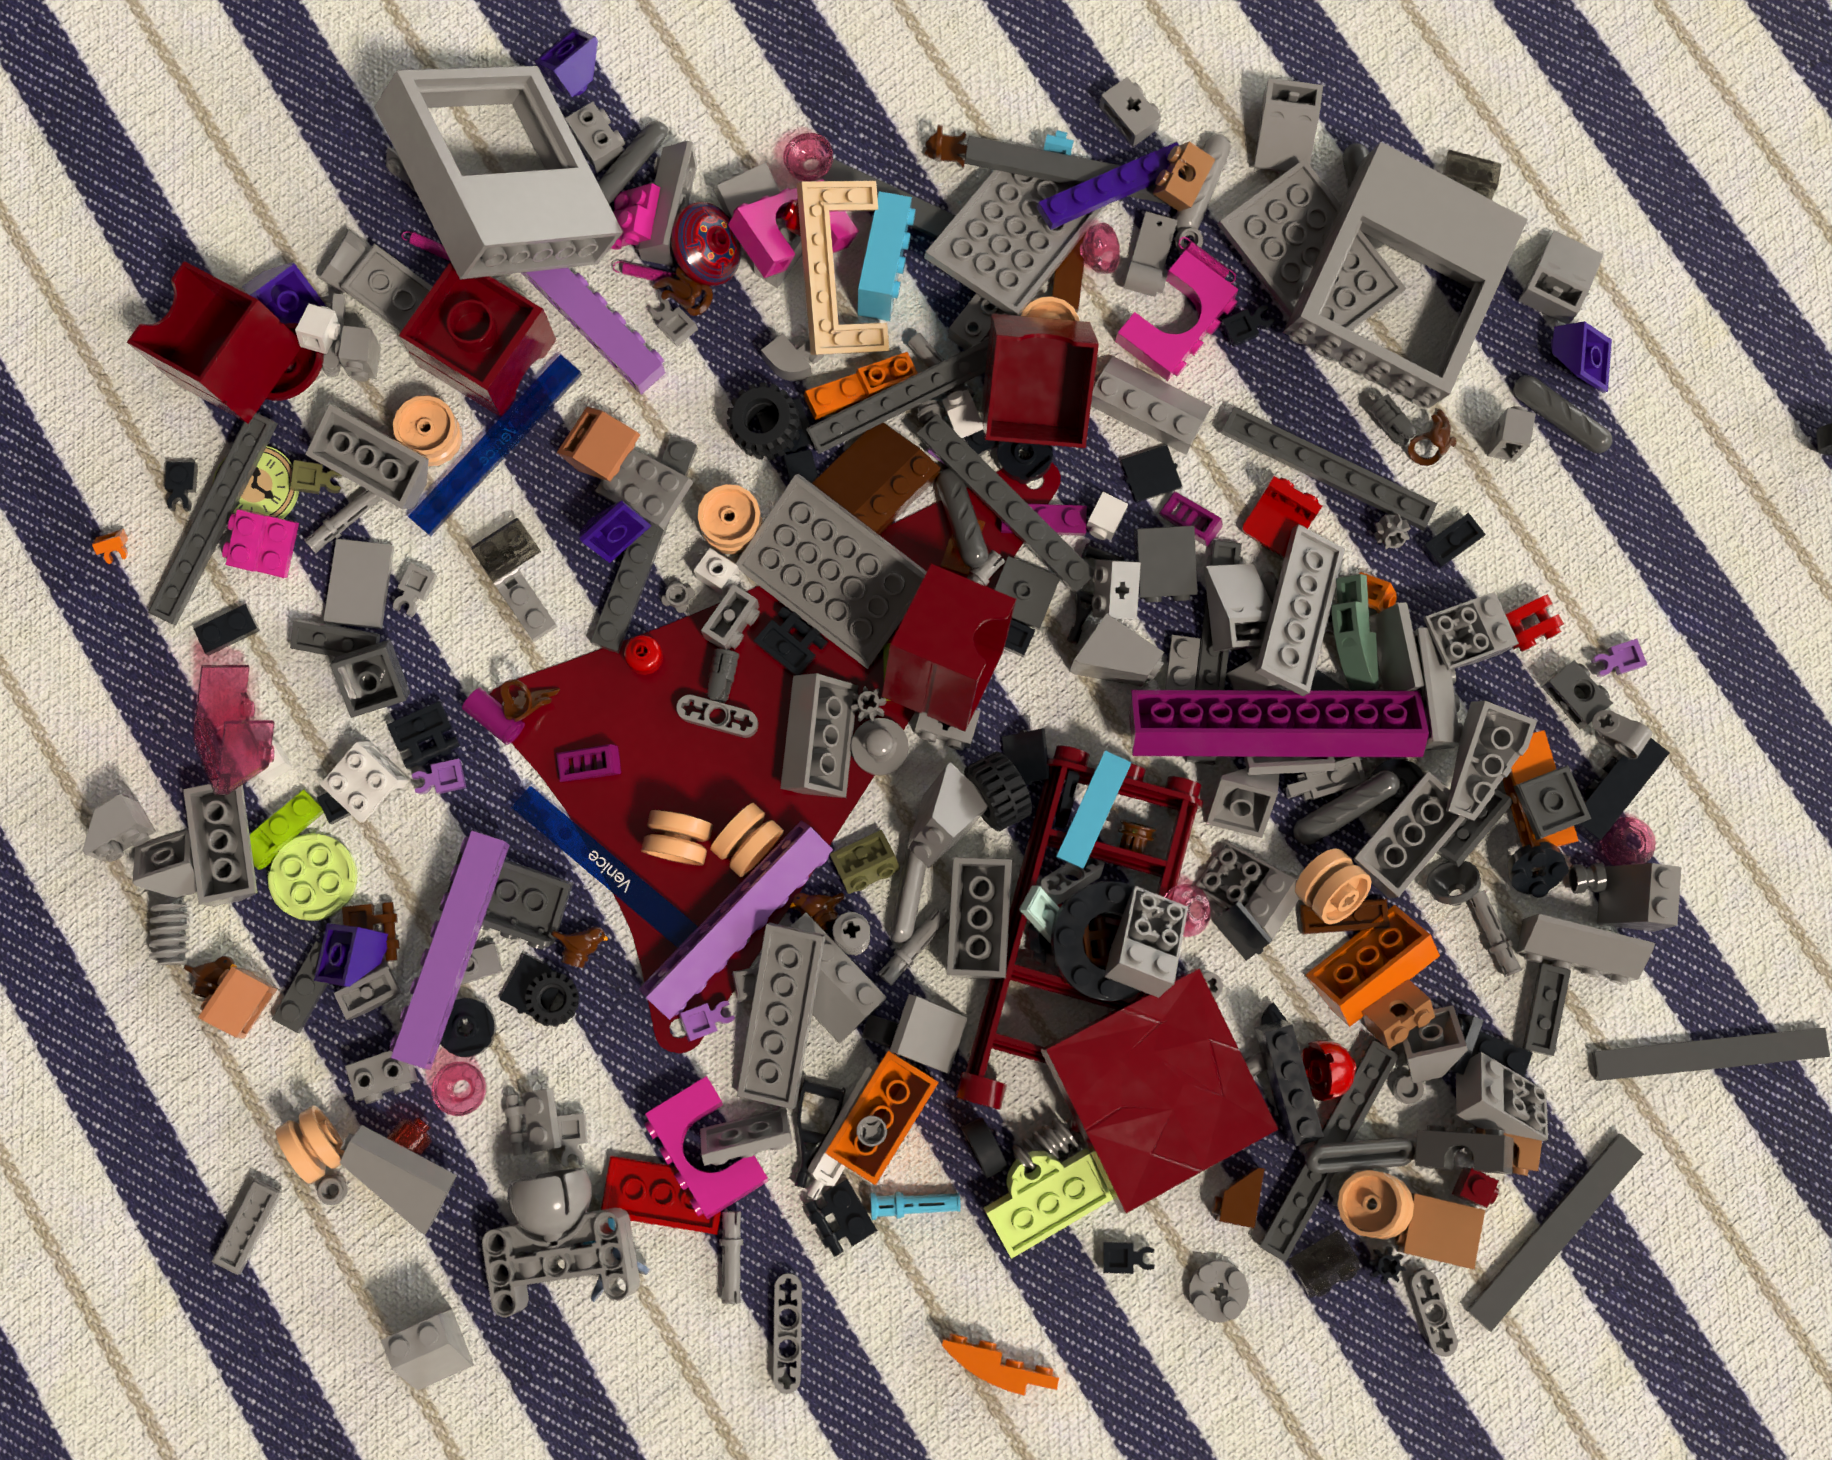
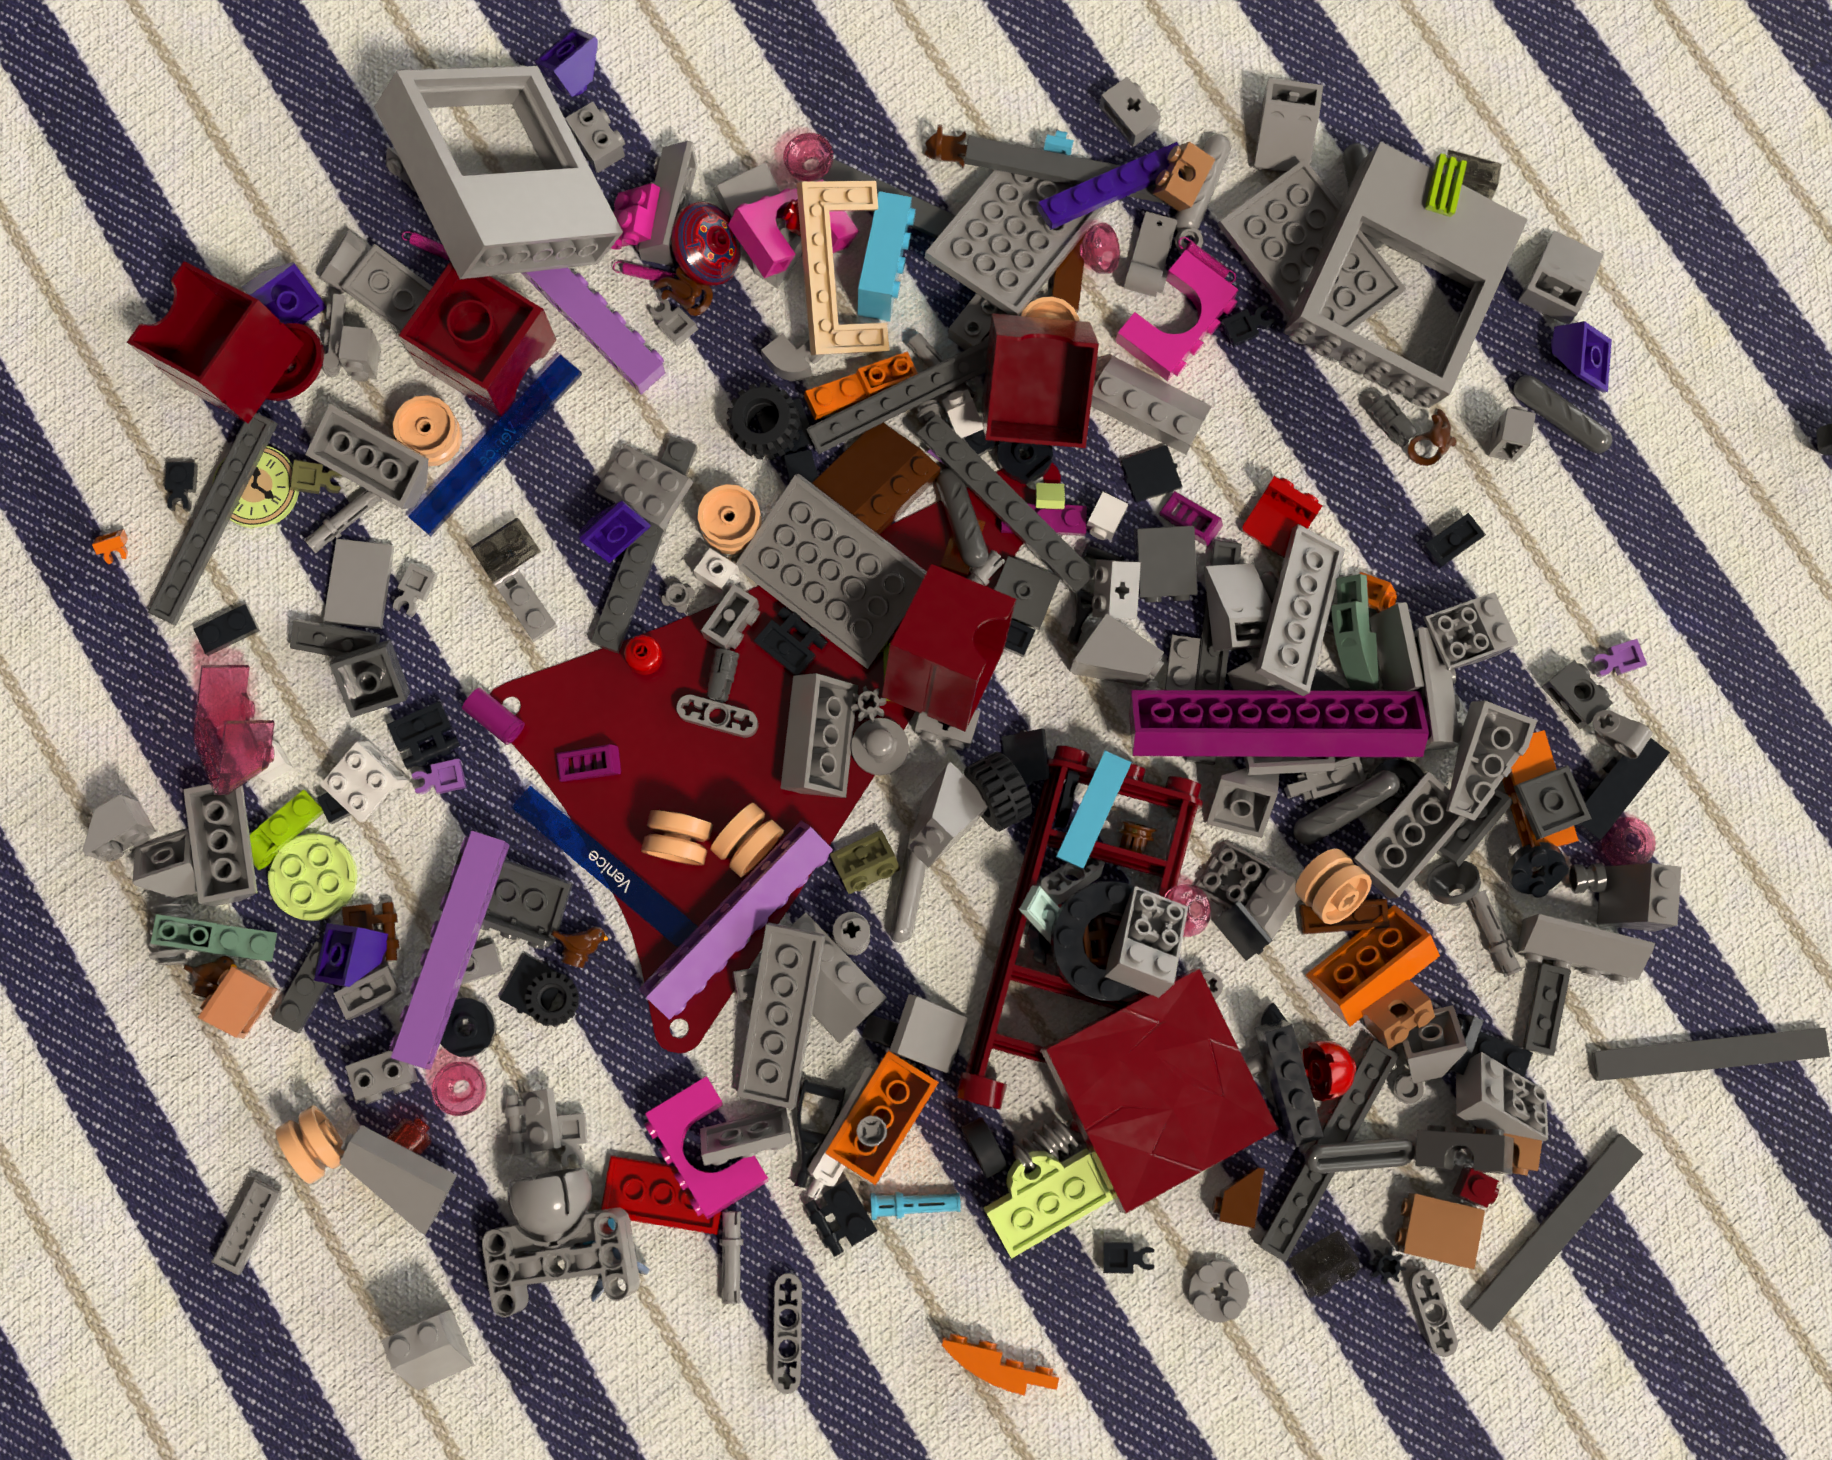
(213, 938): none -> sand green slope
(260, 543): dark pink plate -> none
(318, 328): white brick -> none
(323, 1186): light grey plate -> none
(526, 702): reddish brown piece -> none
(598, 444): nougat slope -> none
(632, 159): dark grey piece -> none
(701, 1021): medium lavender plate -> none
(818, 907): reddish brown animal -> none
(909, 951): light grey pin -> none
(979, 918): light grey slope -> none
(1050, 496): none -> yellowish green tile
(1328, 468): dark grey plate -> none
(1372, 1189): light nougat wheel -> none
(1392, 531): light grey gear -> none
(1451, 163): none -> lime tile
(1547, 627): red brick -> none

